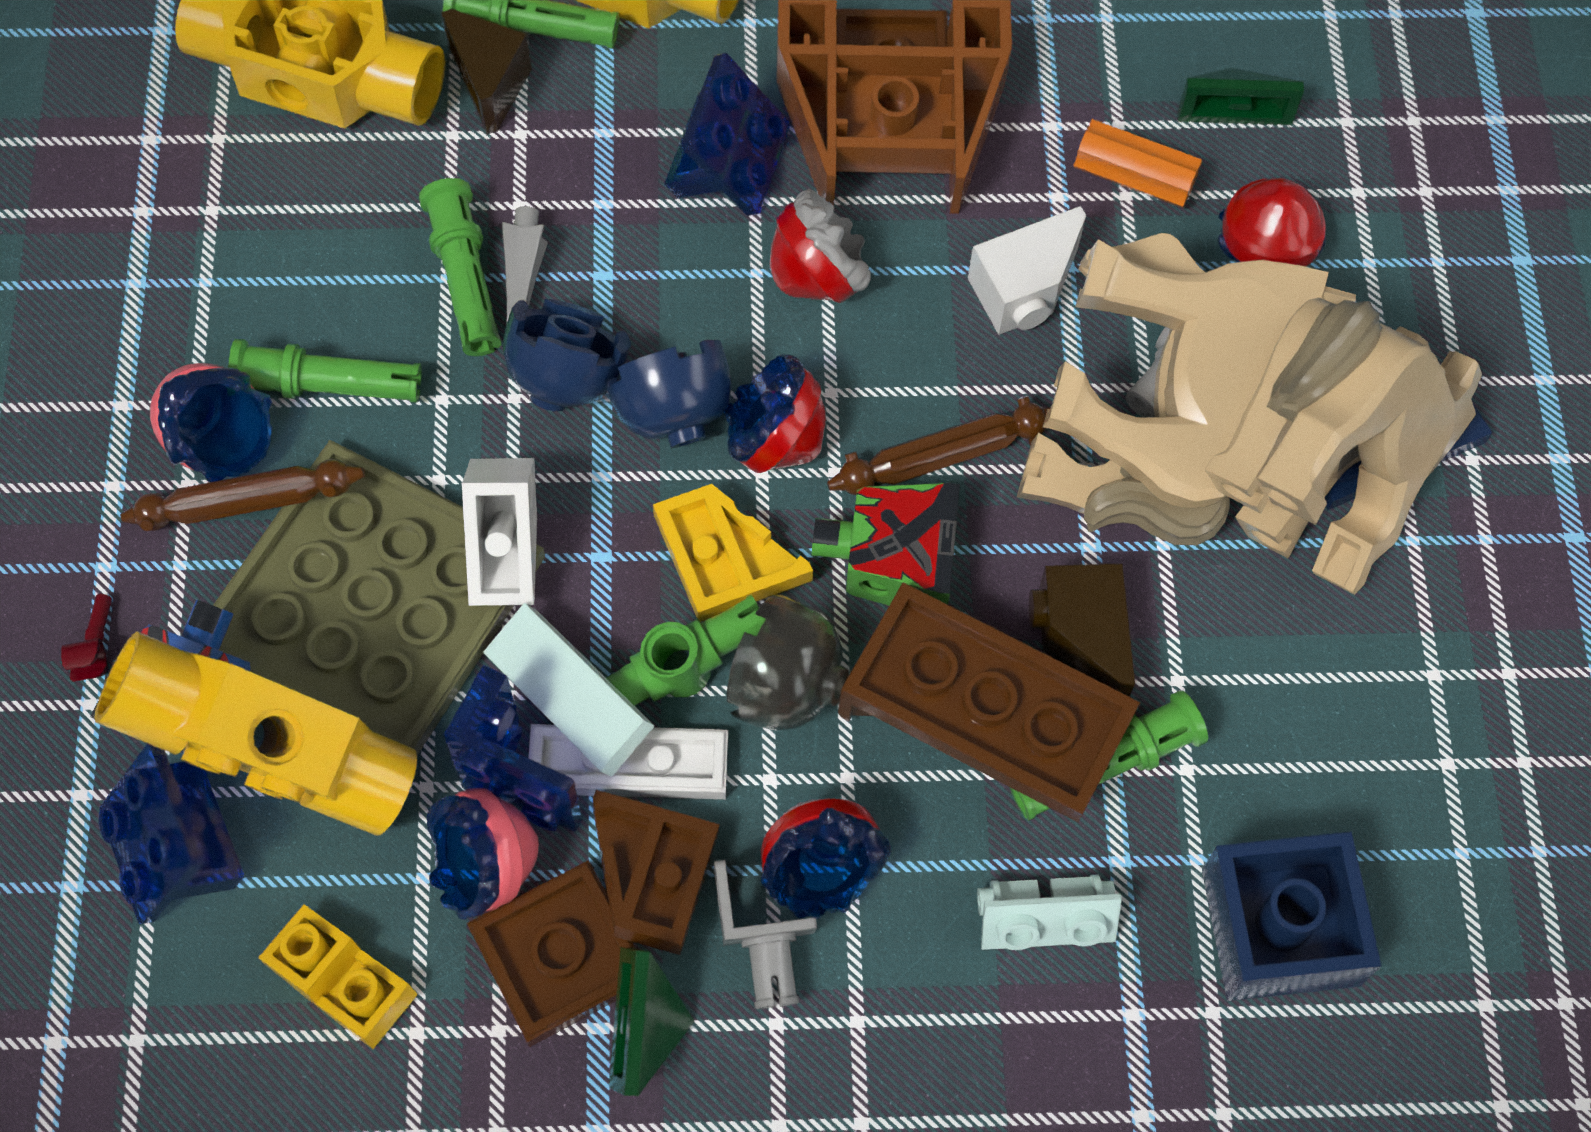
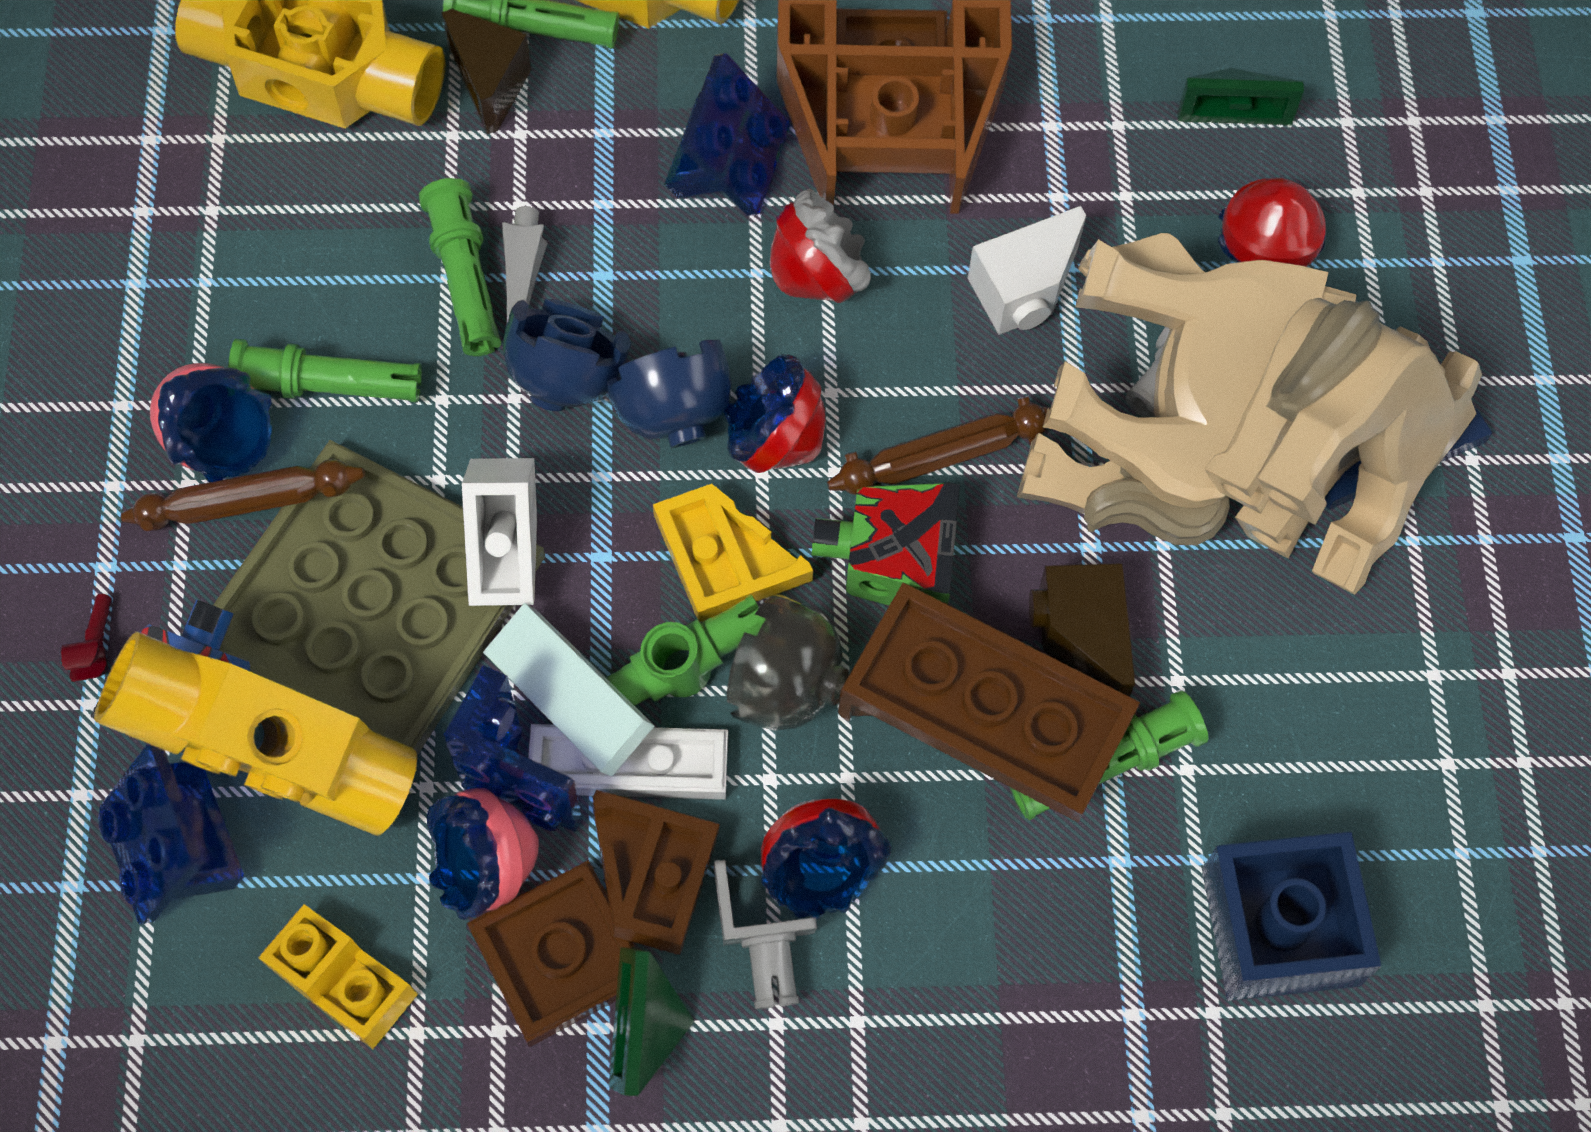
(1077, 913): light aqua hinge -> none
(1137, 163): orange axle -> none

